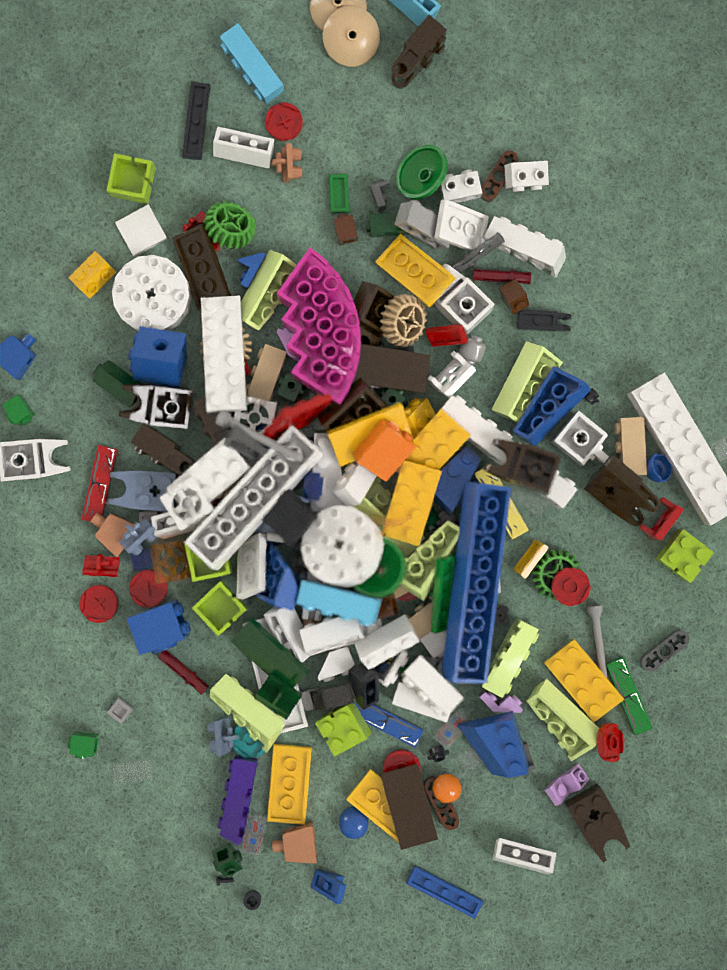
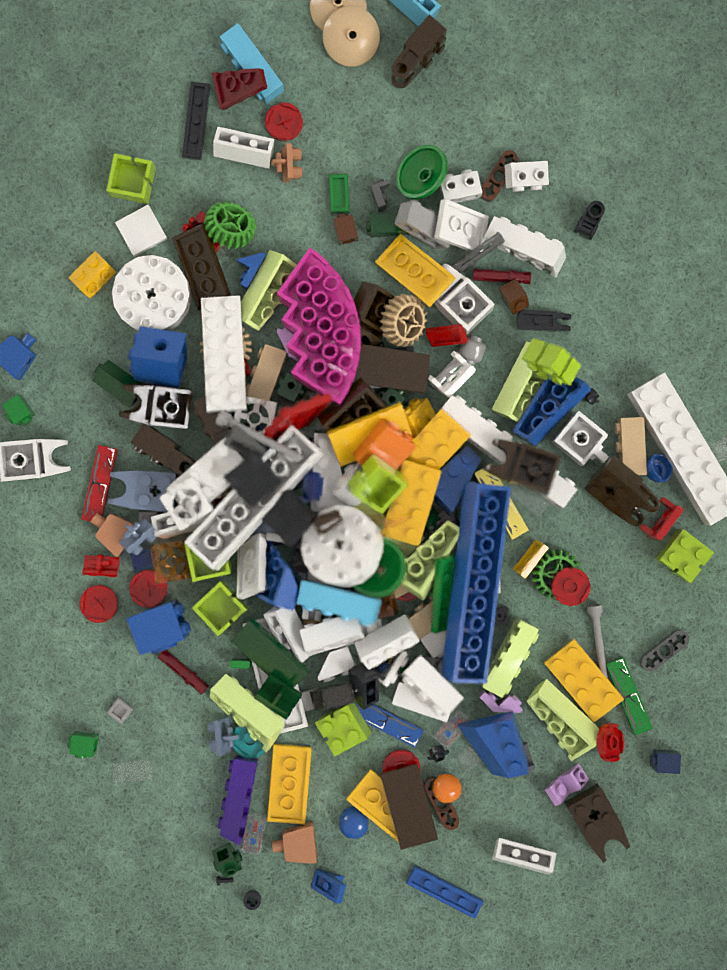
(237, 86): none -> dark red wing
(240, 663): none -> green tile
(252, 479): none -> black brick
(327, 521): none -> dark brown cone
(377, 483): none -> lime piece
(551, 362): none -> lime piece
(588, 222): none -> black piece
(665, 761): none -> dark blue brick

